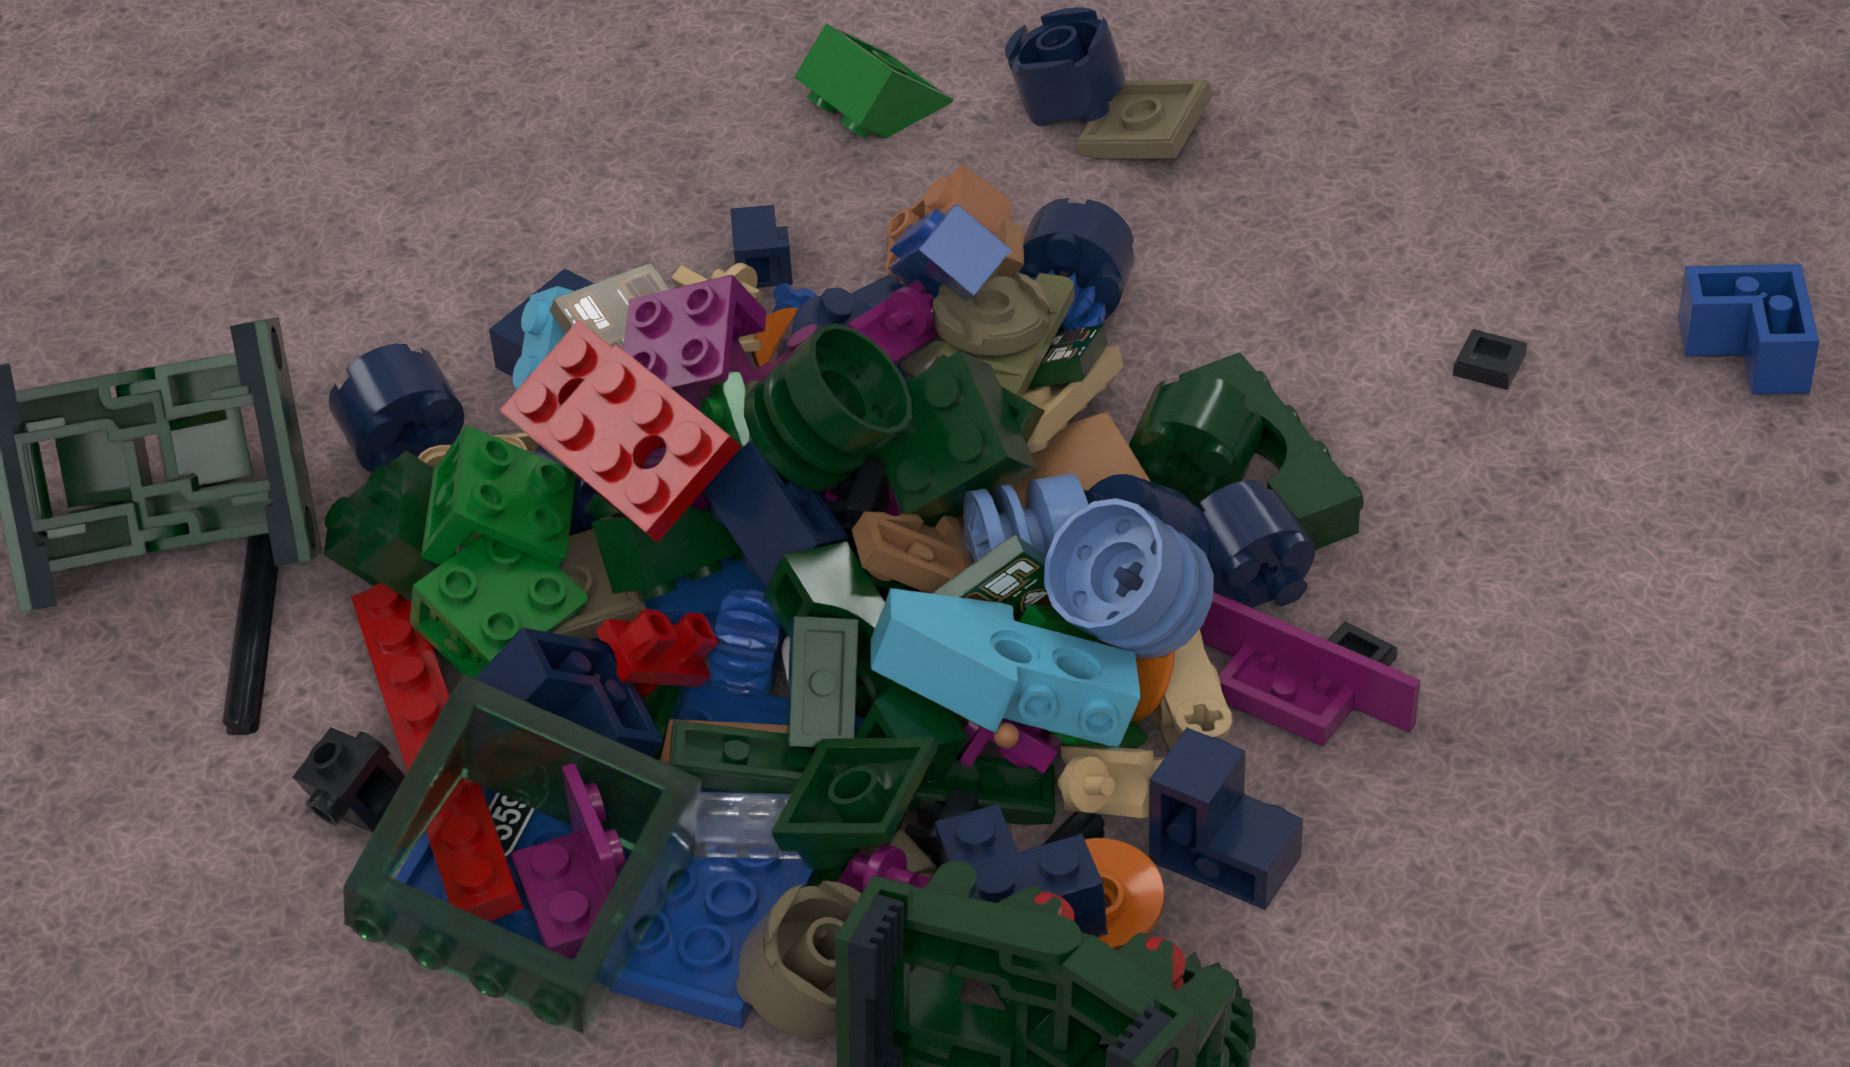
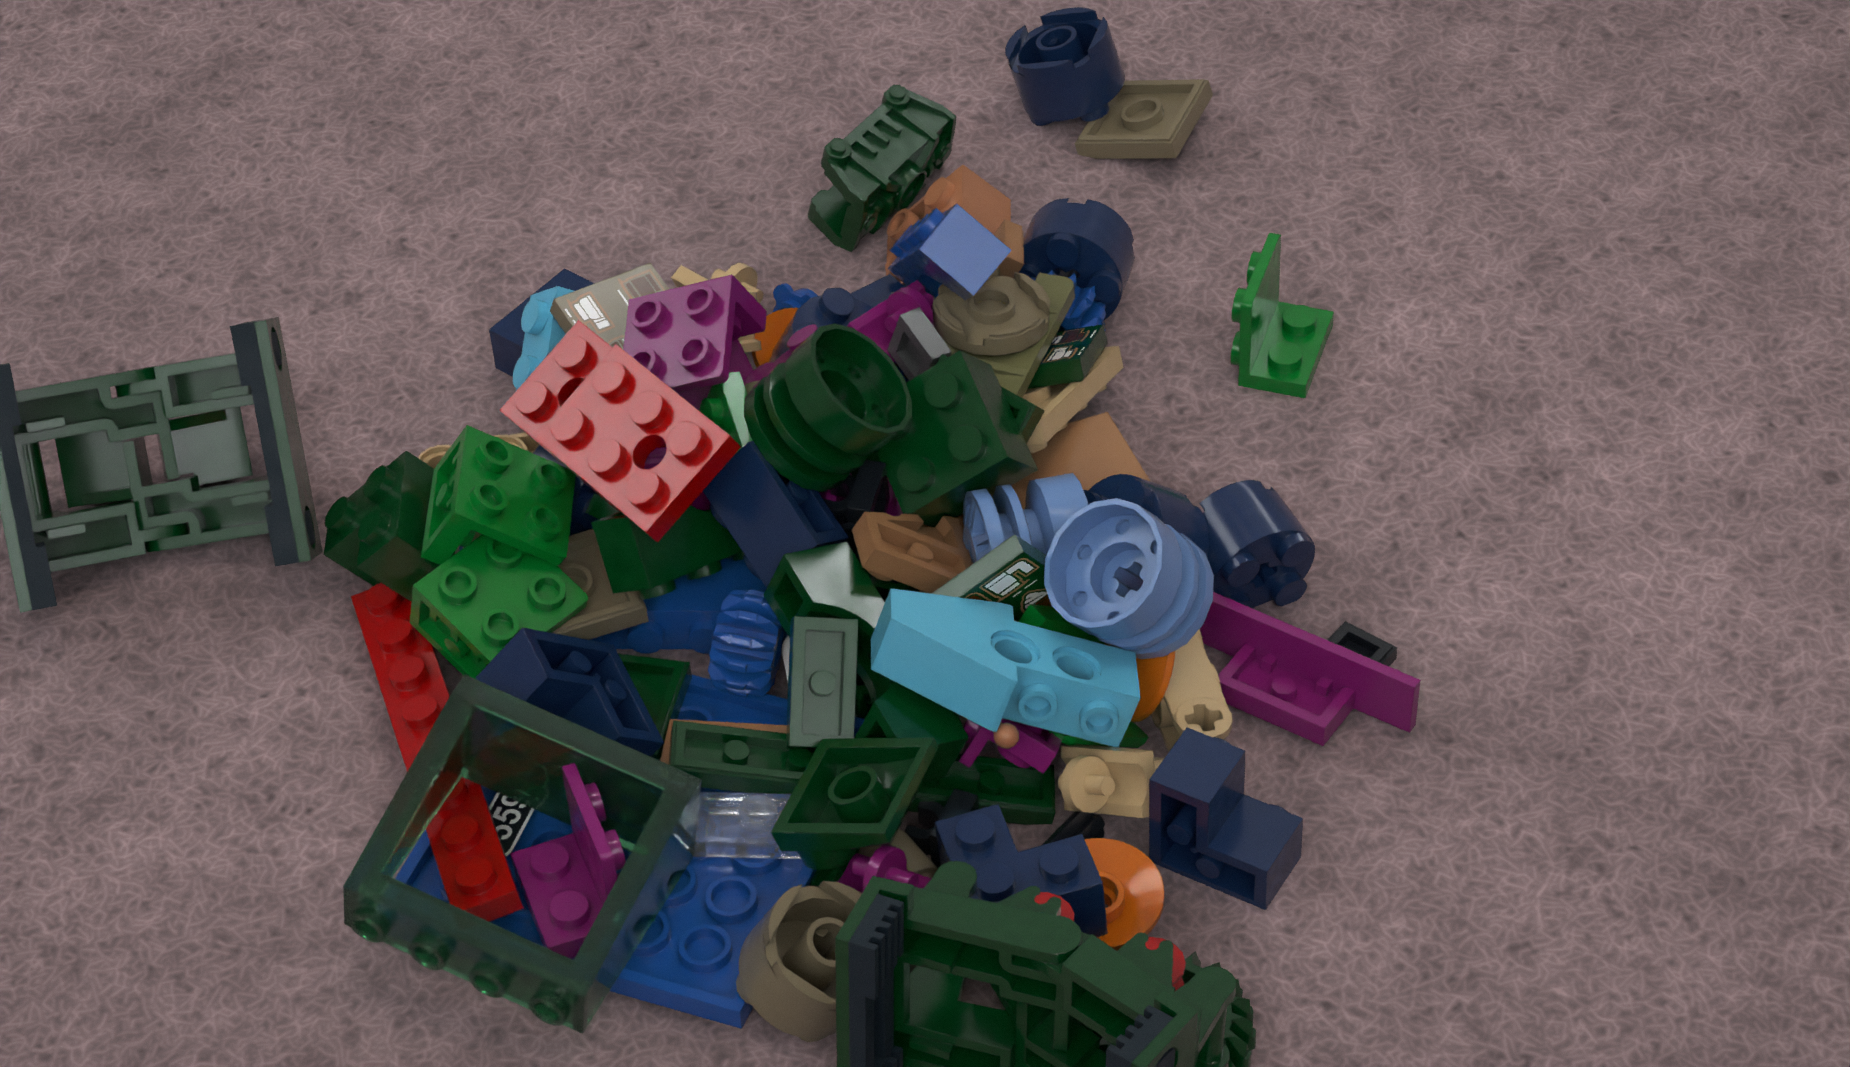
(251, 638): black axle -> none
(349, 779): black brick -> none
(395, 405): dark blue brick -> none
(658, 652): red hips -> none
(762, 244): dark blue brick -> none
(866, 85): green slope -> none
(881, 165): none -> dark green piece
(916, 343): none -> dark grey tile
(1196, 436): dark green brick -> none
(1276, 339): none -> green bracket
(1307, 477): dark green arch -> none
(1490, 359): black tile -> none
(1752, 314): blue brick -> none

